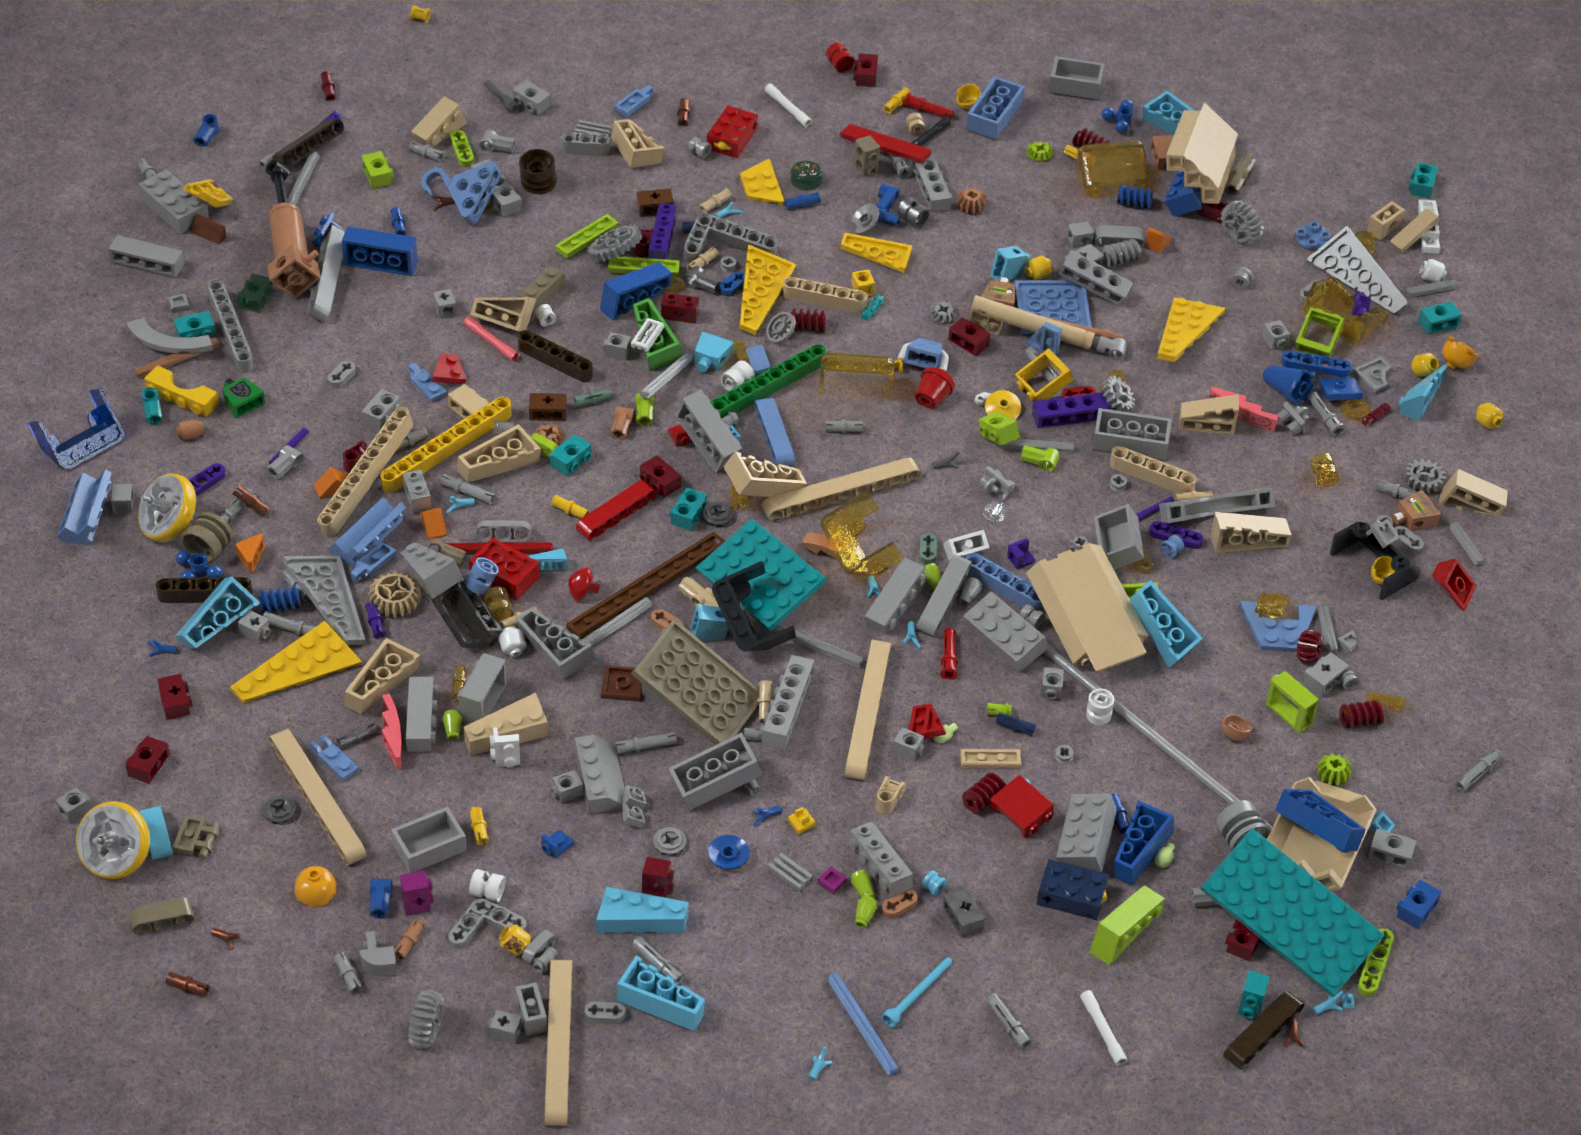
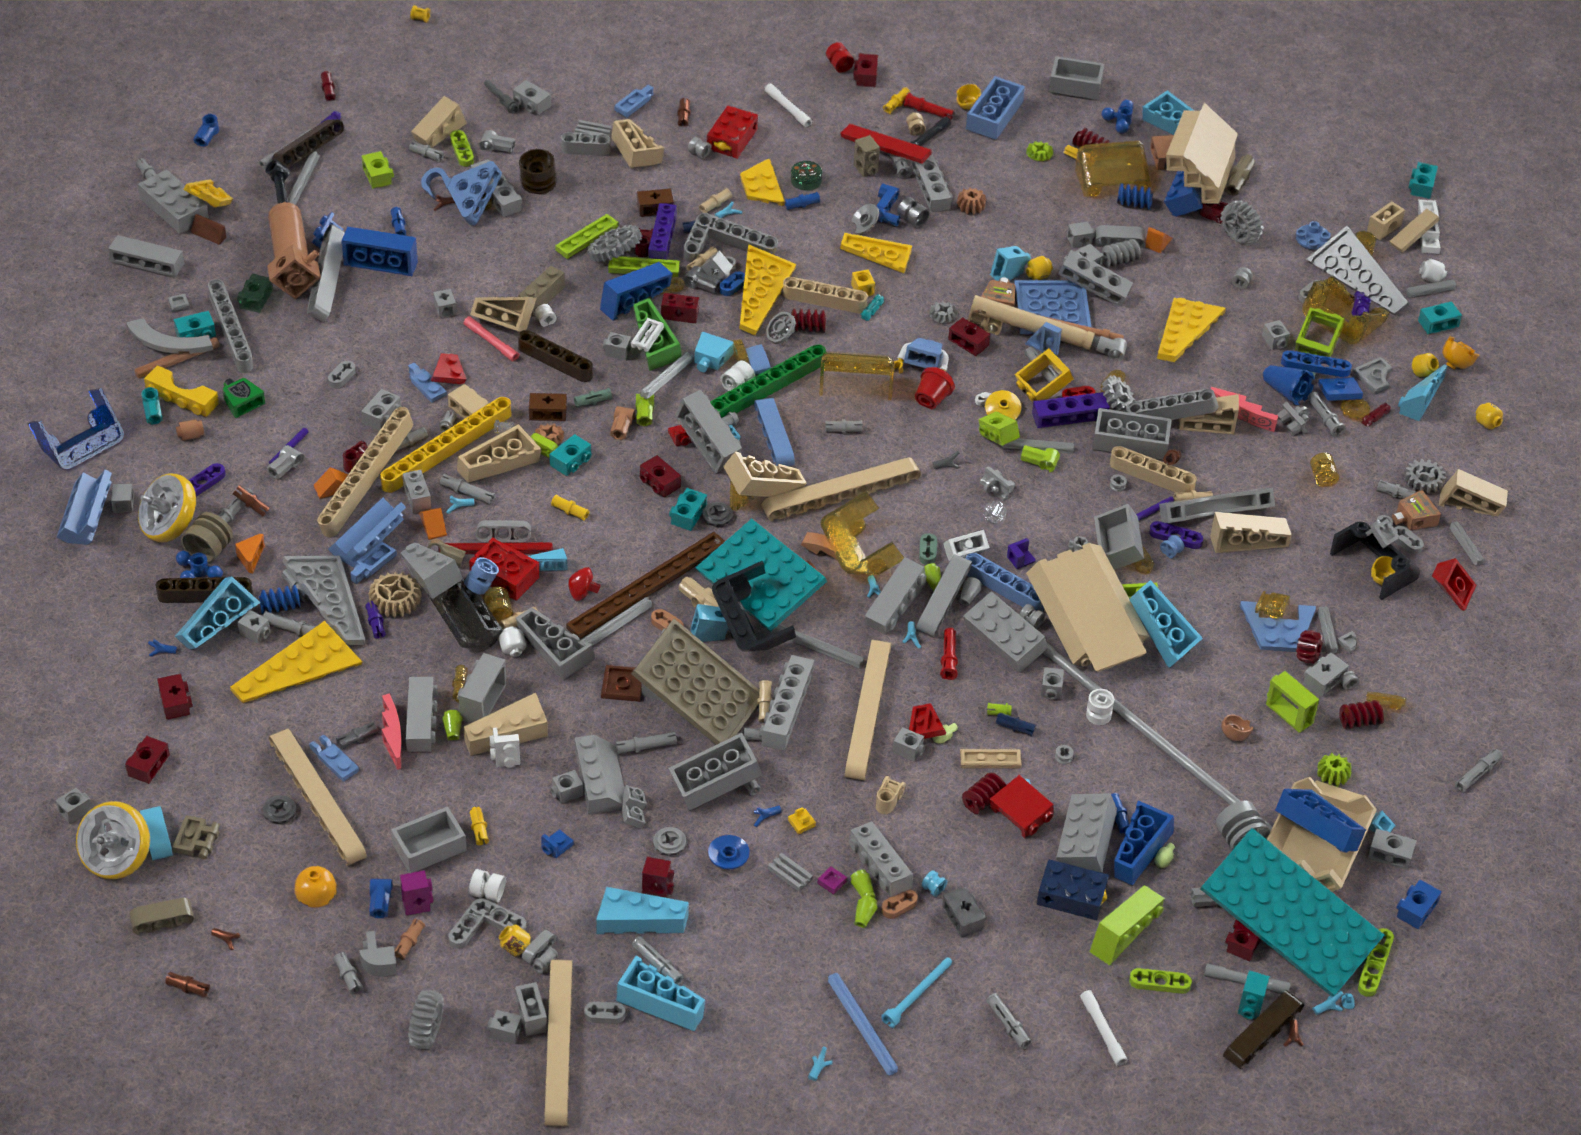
(380, 675): tan wedge -> none
(448, 421): none -> light grey pin
(615, 509): red beam -> none
(717, 266): none -> light grey brick
(1166, 975): none -> lime beam
(1172, 456): none -> copper pin
(1177, 405): none -> light grey beam
(1225, 974): none -> light grey piece

